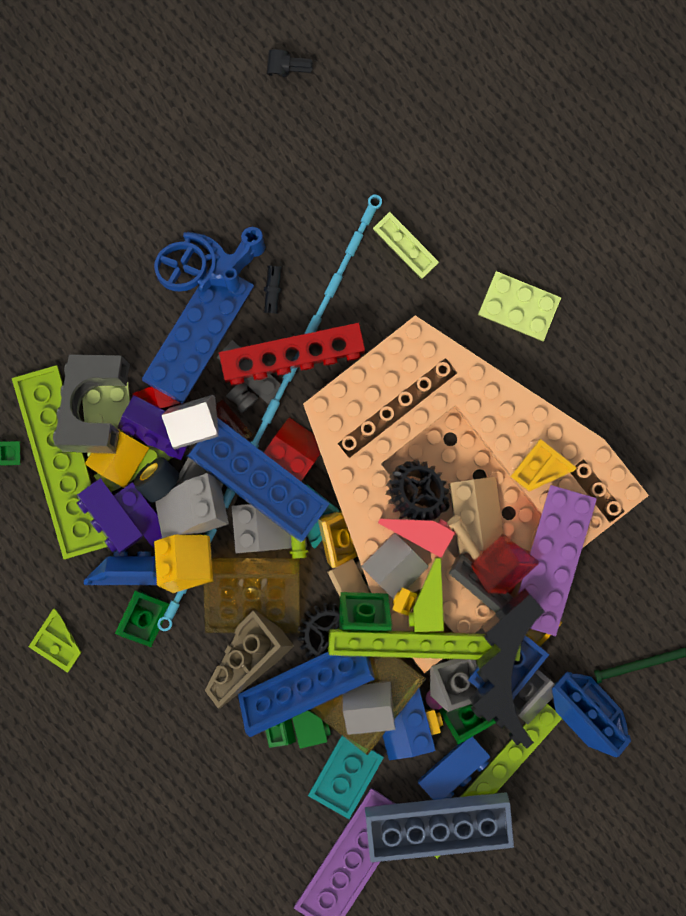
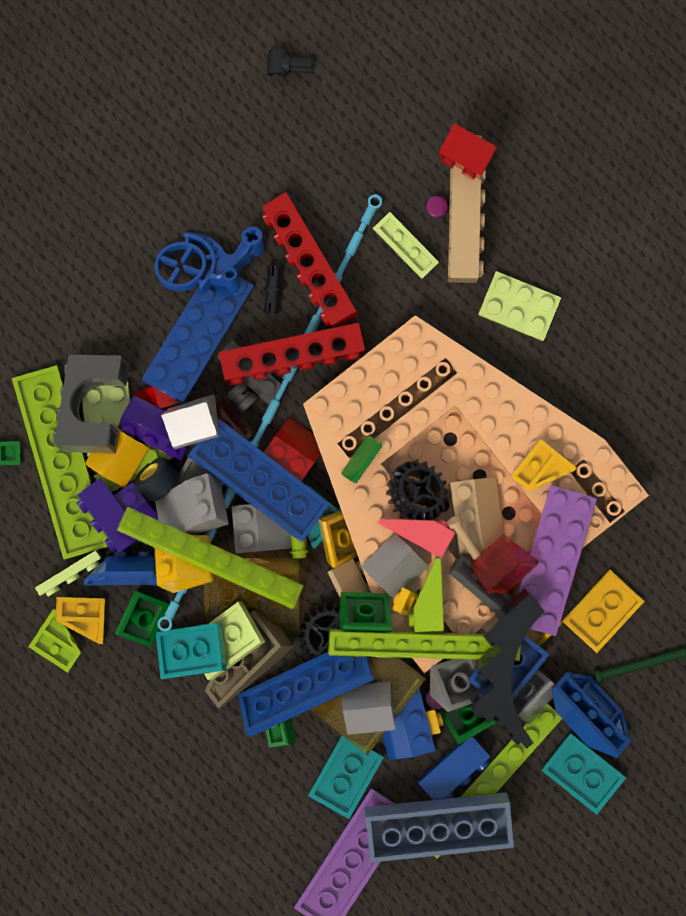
(69, 574): none -> yellowish green plate
(82, 616): none -> yellow wing
(191, 651): none -> teal plate
(210, 557): none -> lime plate
(239, 635): none -> yellowish green plate
(283, 208): none -> red brick
(310, 729): green slope -> none
(361, 459): none -> green slope
(436, 206): none -> magenta piece
(465, 227): none -> tan brick
(466, 152): none -> red slope
(583, 773): none -> teal plate
(603, 611): none -> yellow tile

